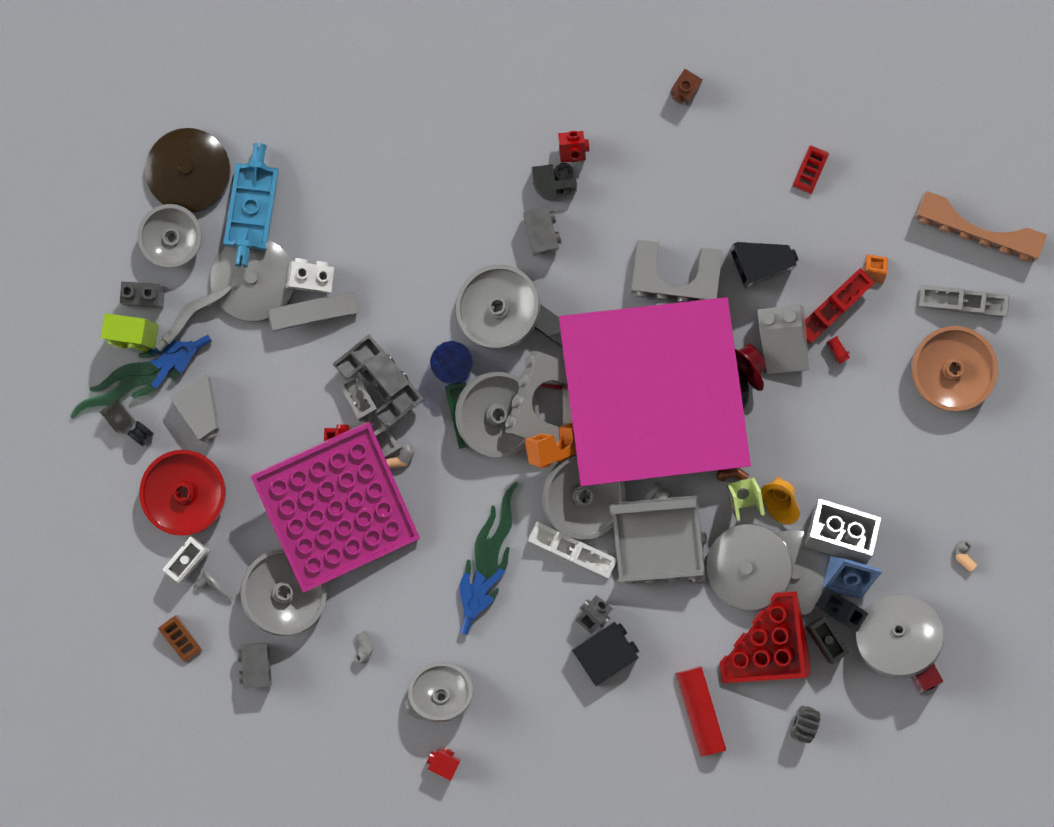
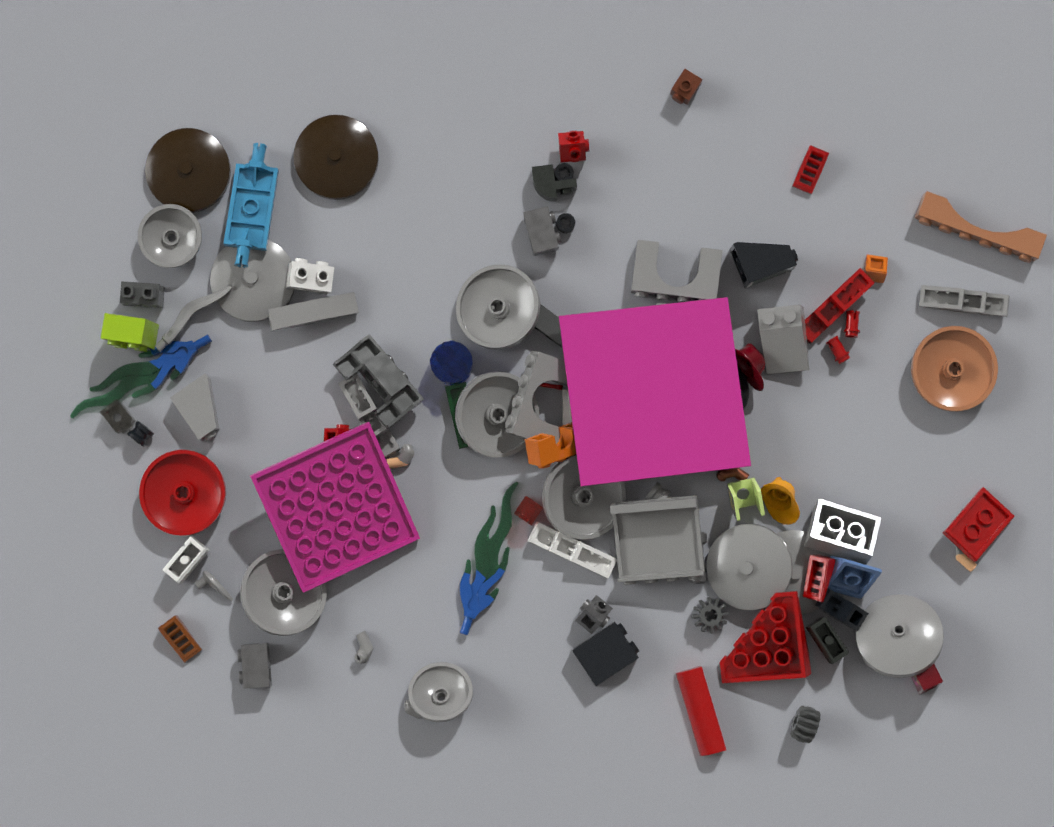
(336, 157): none -> dark brown dish
(443, 762): red brick -> none
(528, 510): none -> clear red brick
(559, 223): none -> black bush
(712, 622): none -> dark grey gear
(813, 567): none -> red slope
(852, 324): none -> red pin
(978, 524): none -> red tile

